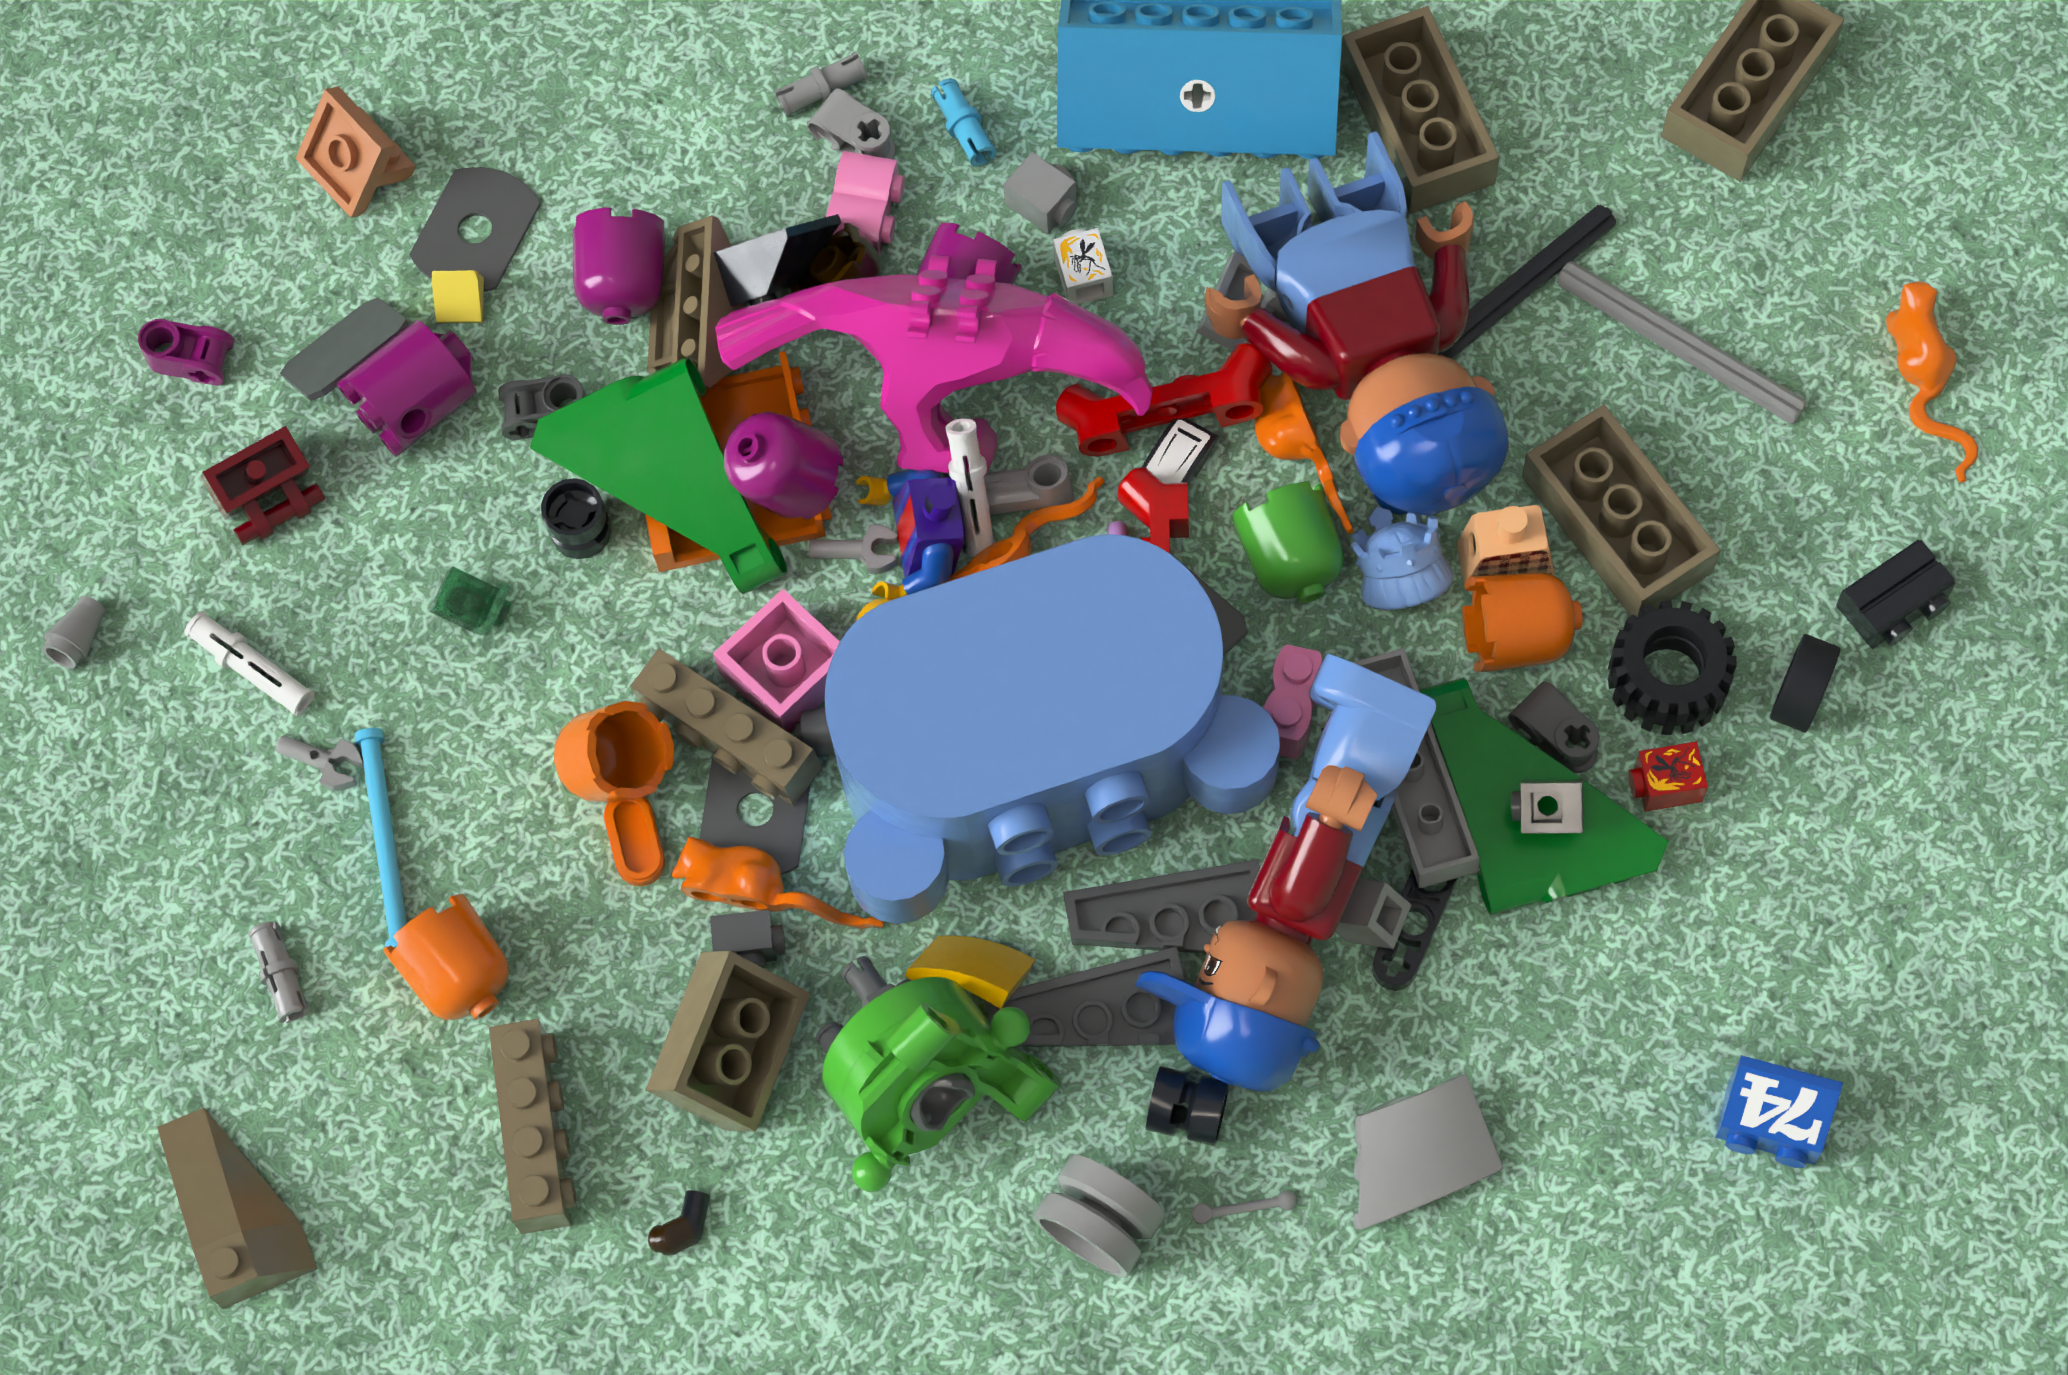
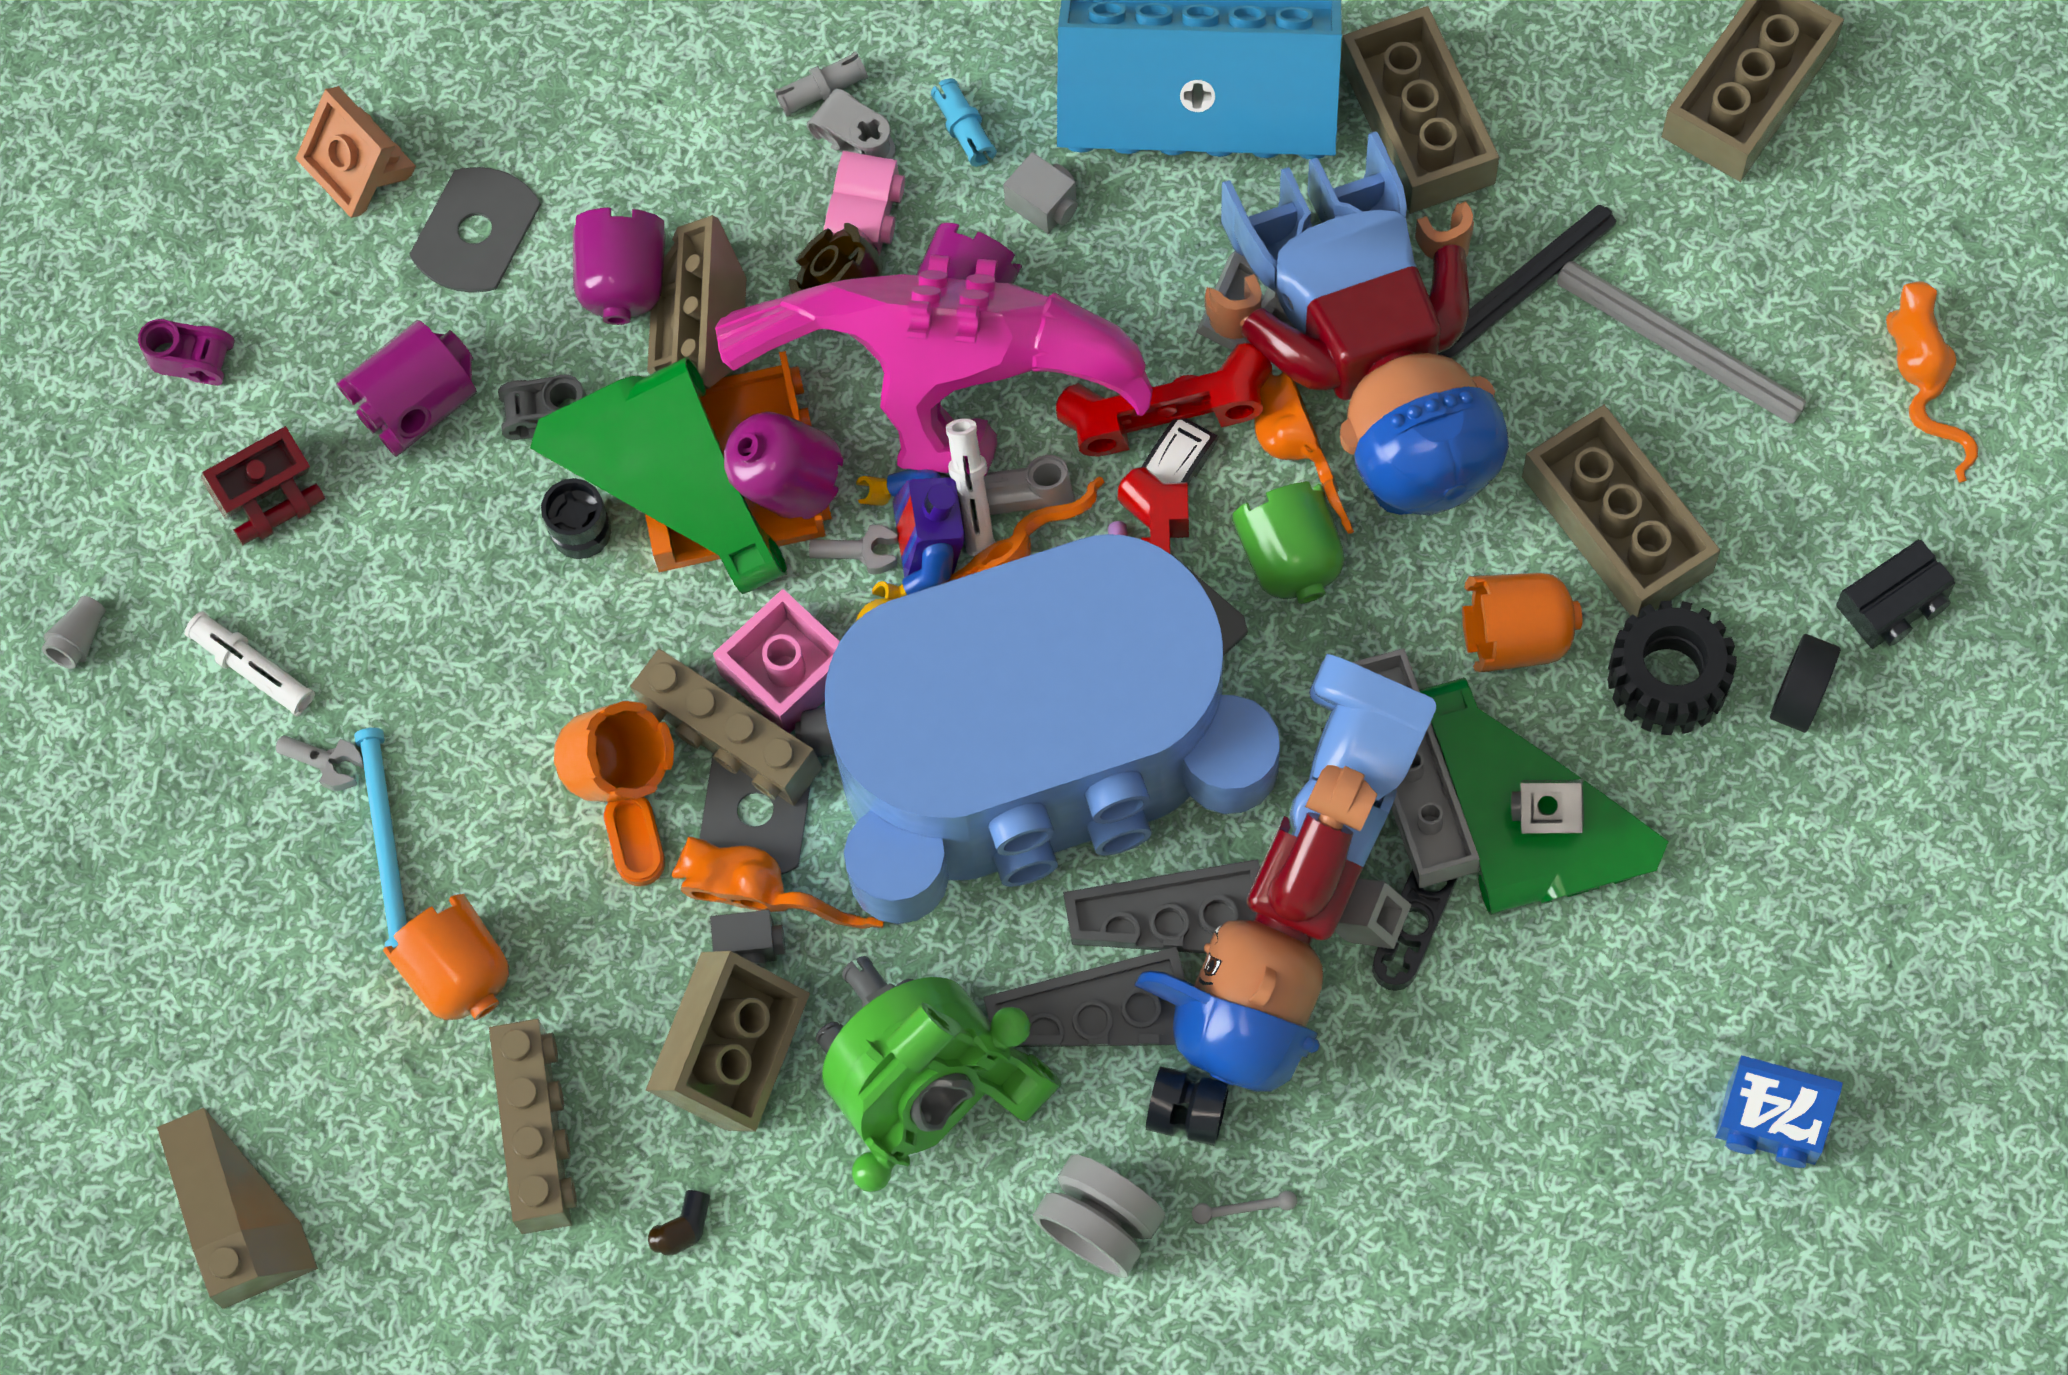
(279, 971): light grey pin -> none
(343, 348): dark grey piece -> none
(458, 296): light yellow slope -> none
(471, 602): clear green bracket -> none
(772, 261): black slope -> none
(976, 964): yellow slope -> none
(1083, 266): white brick -> none
(1290, 697): bright pink brick -> none
(1401, 561): light blue hair -> none
(1420, 1150): light grey slope -> none
(1505, 543): light nougat torso -> none
(1552, 723): dark grey piece -> none
(1668, 776): red brick -> none

